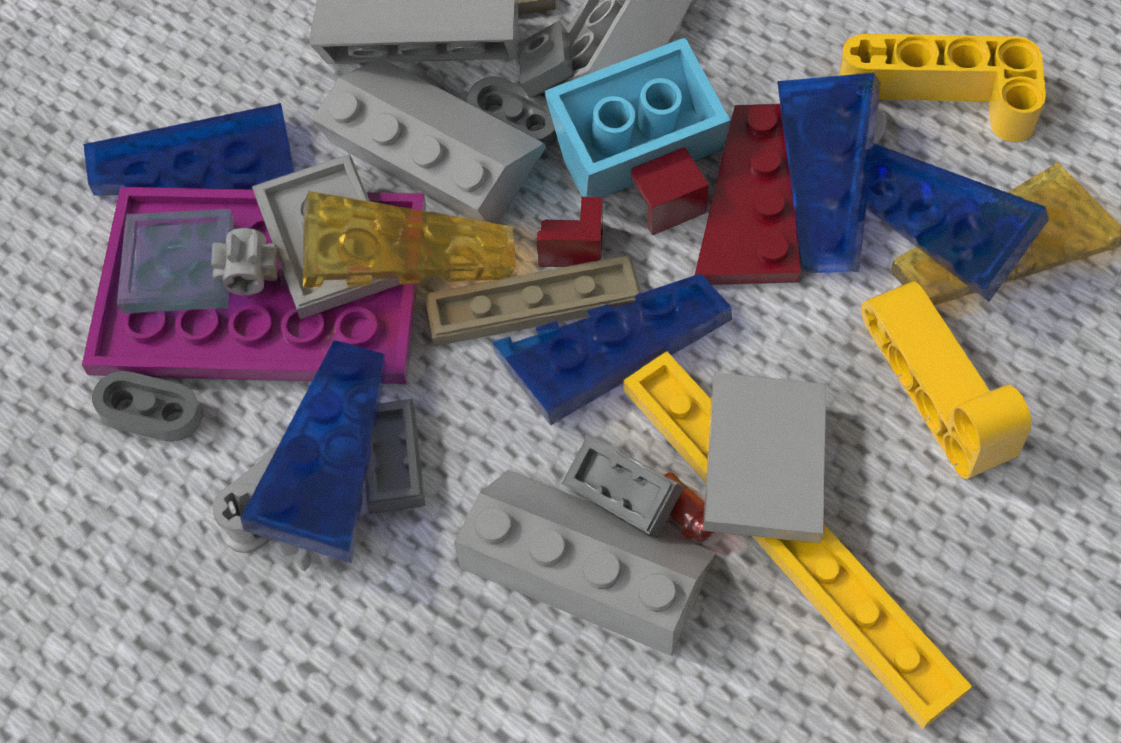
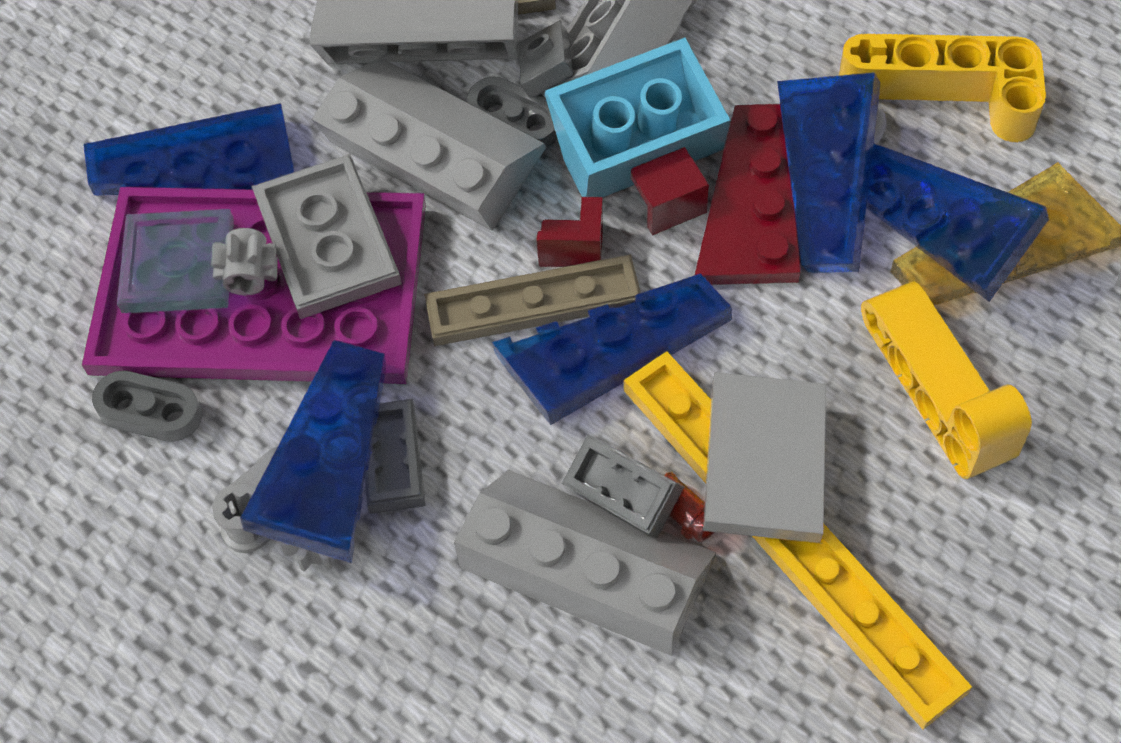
(377, 240): clear yellow wing -> none

